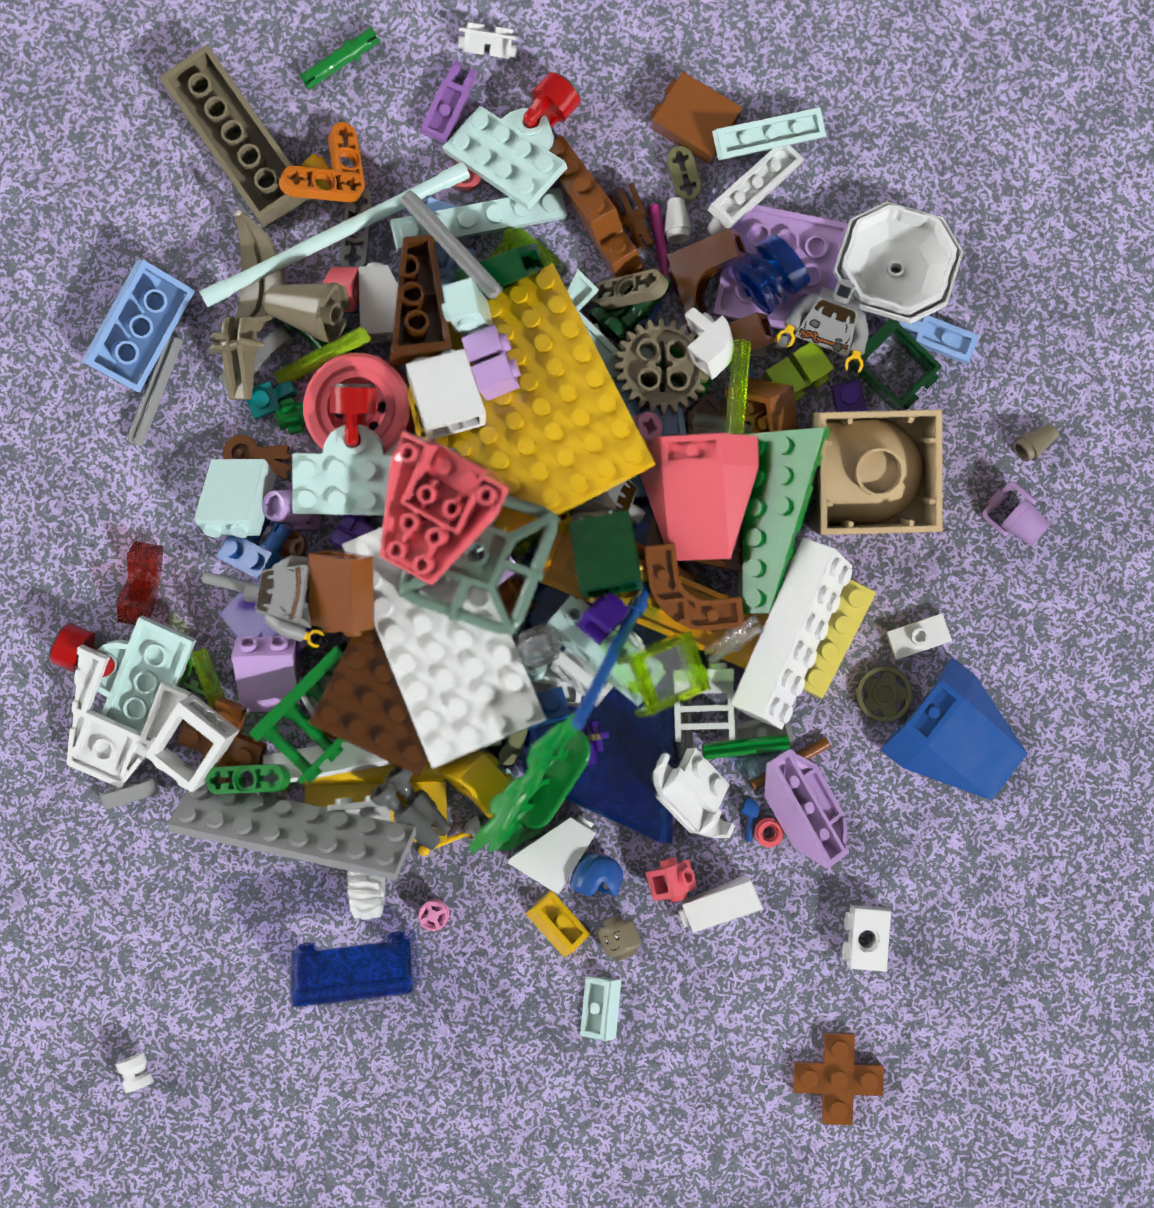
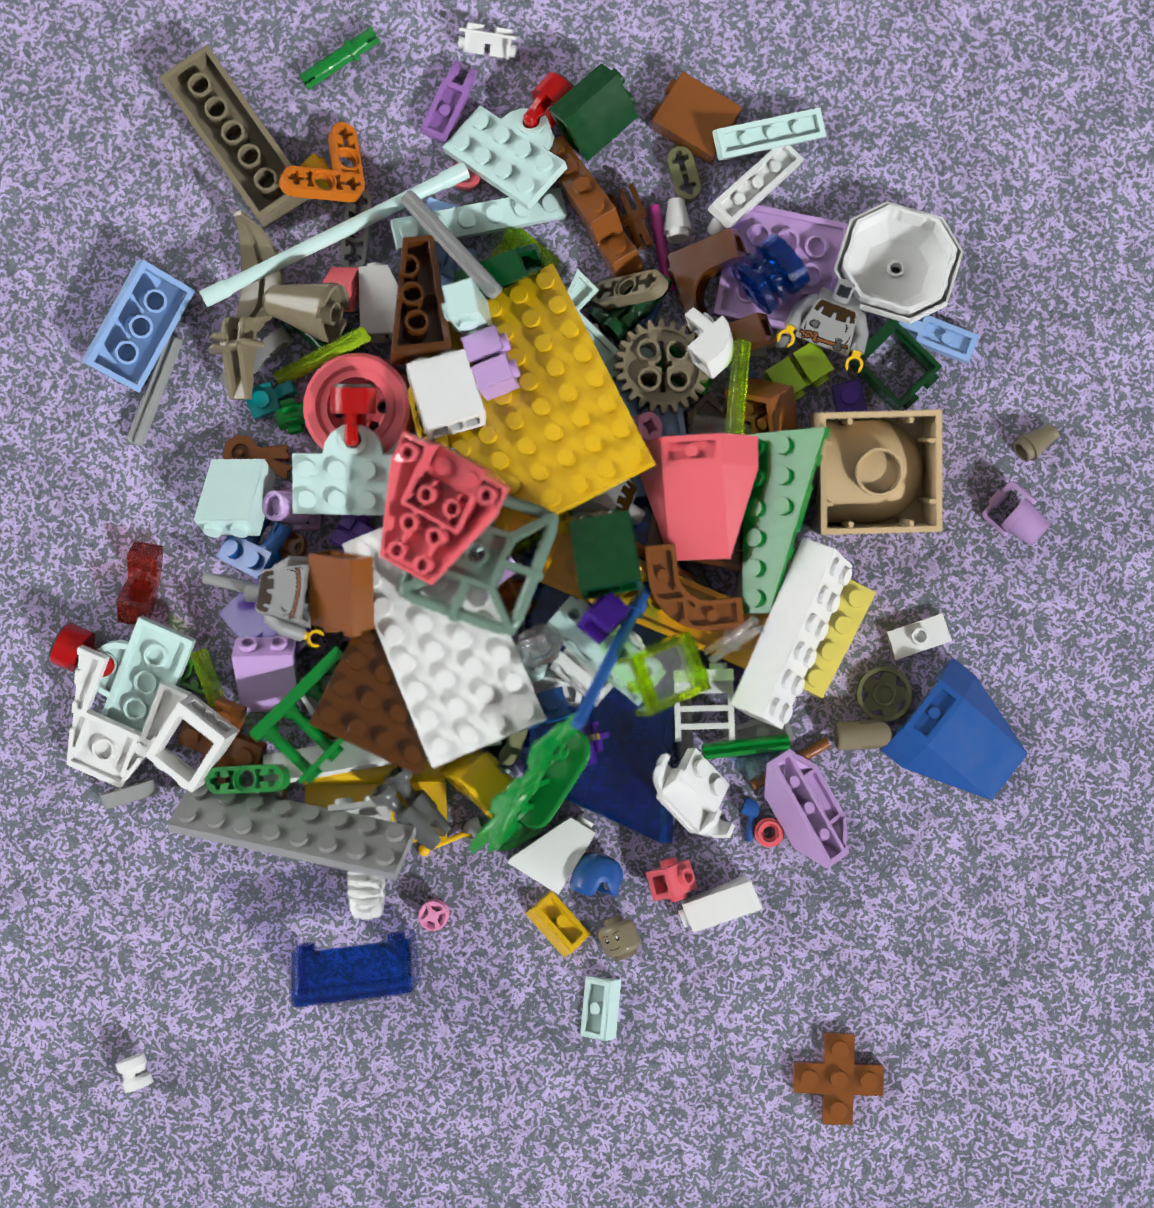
(594, 111): none -> dark green brick
(861, 734): none -> dark tan arm
(875, 954): white brick -> none

